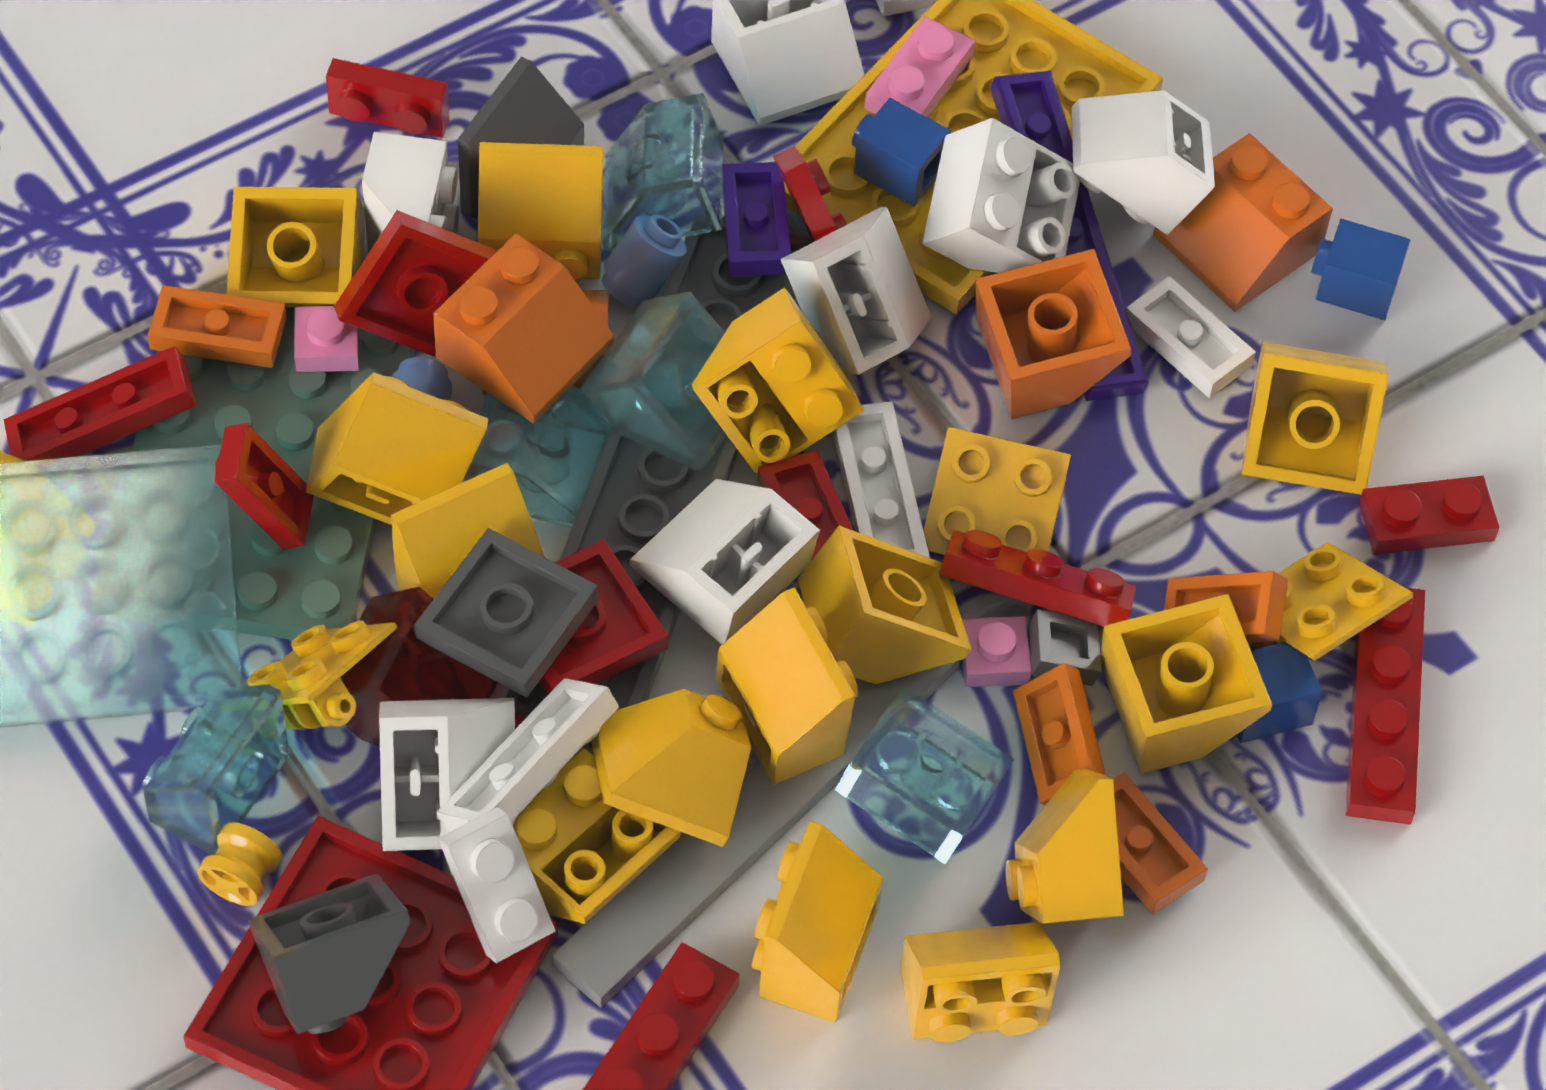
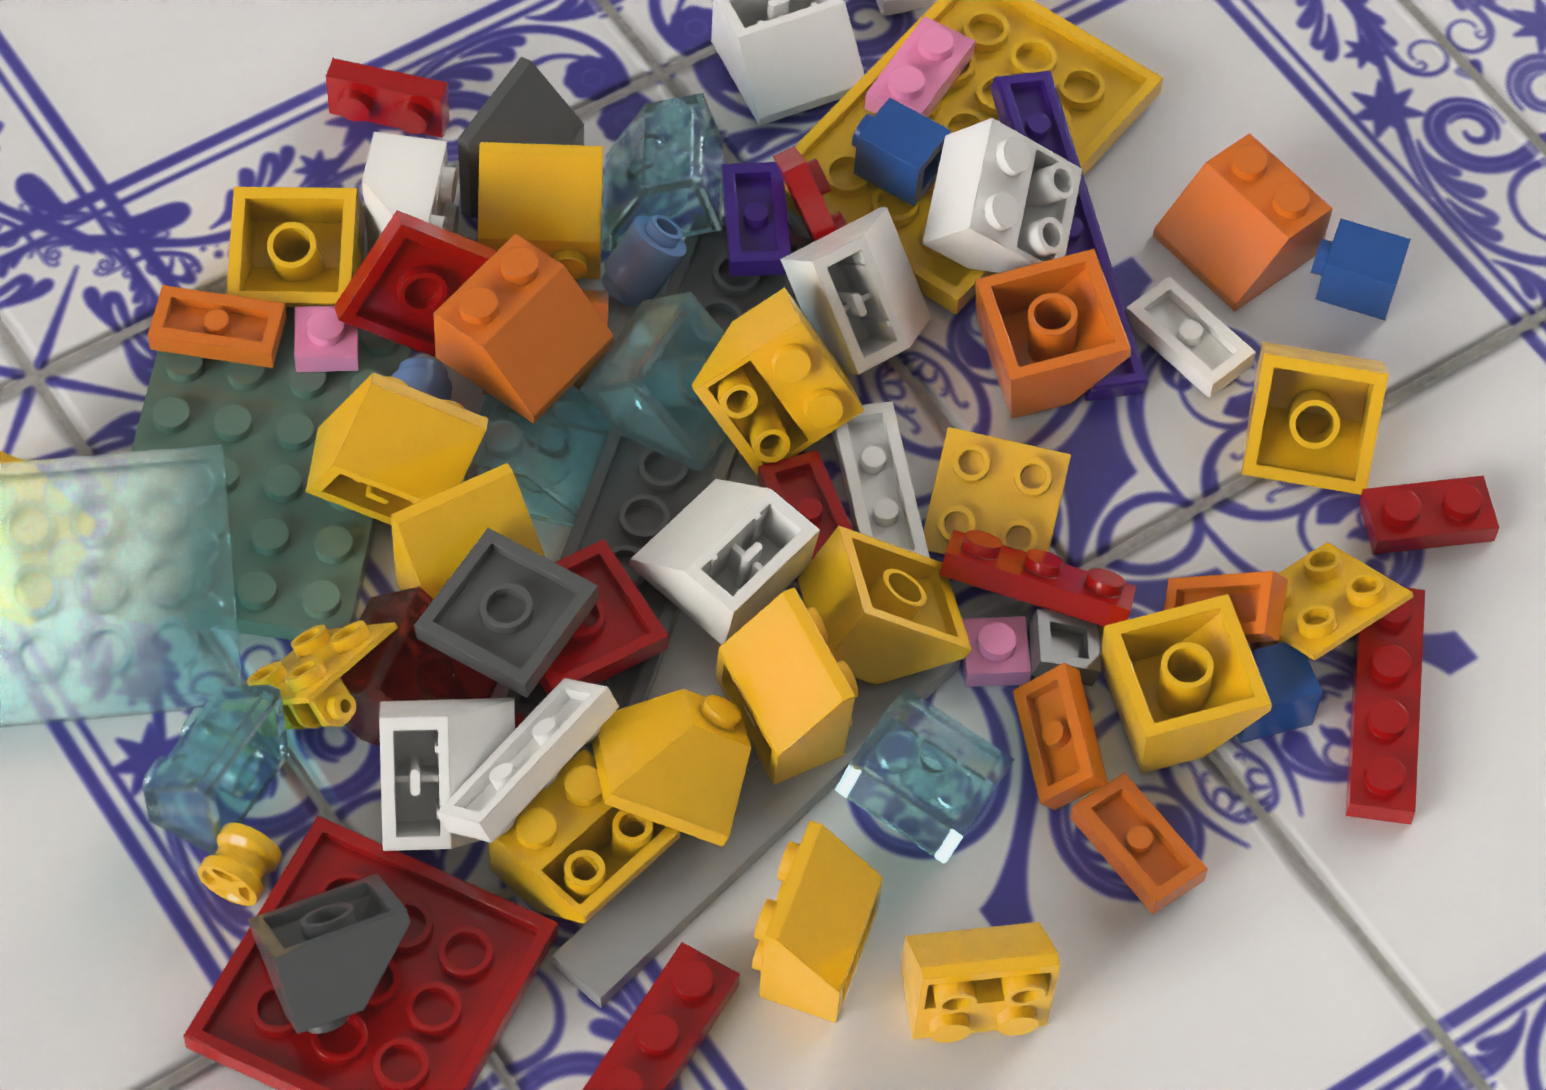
(103, 409): red plate -> none
(263, 486): red plate -> none
(496, 884): white plate -> none
(1070, 855): yellow slope -> none
(1144, 154): white slope -> none

